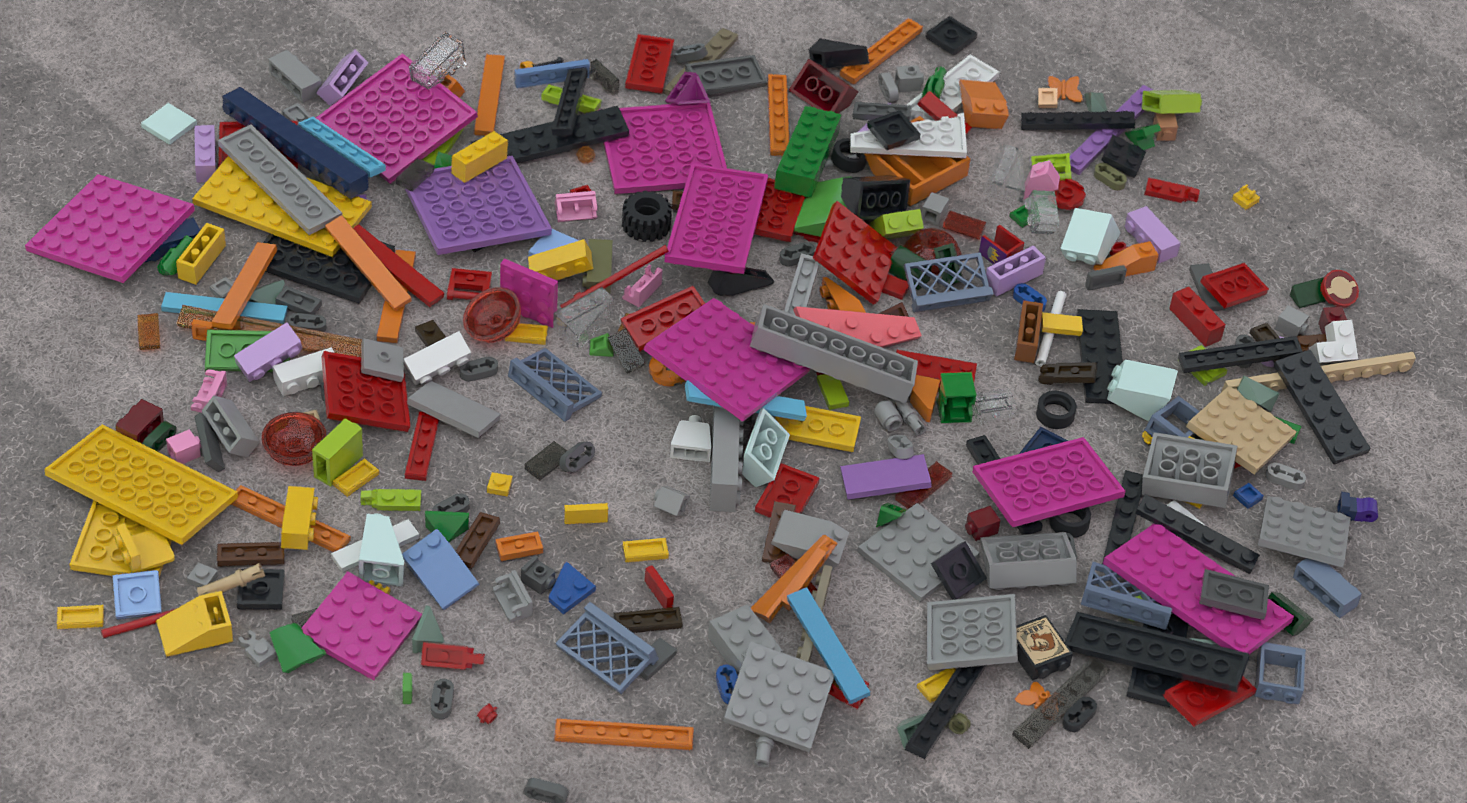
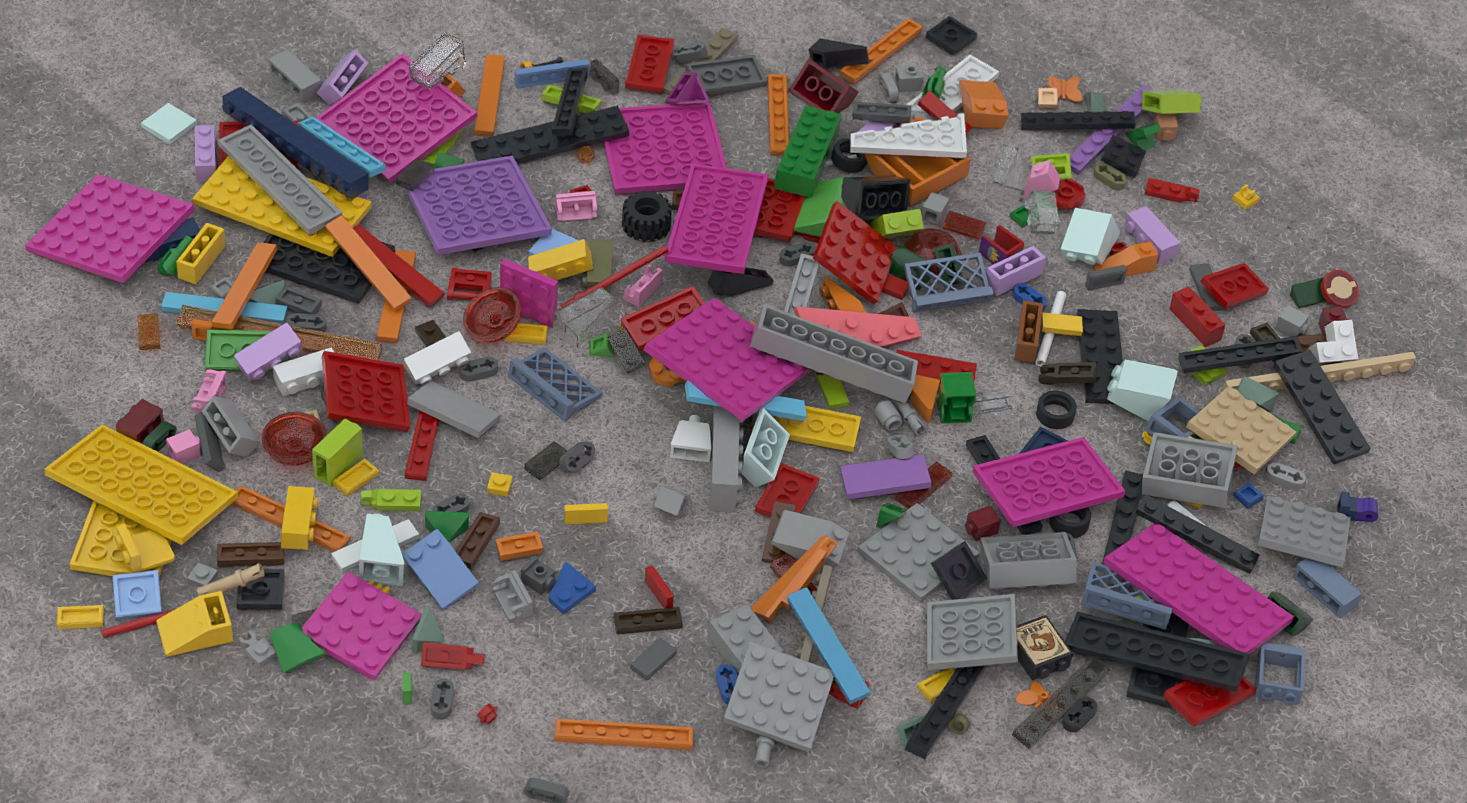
(382, 360): light grey plate -> none
(479, 156): yellow brick -> none
(622, 637): sand blue fence -> none
(645, 550): yellow tile -> none
(893, 130): black plate -> none
(1234, 594): dark grey plate -> none

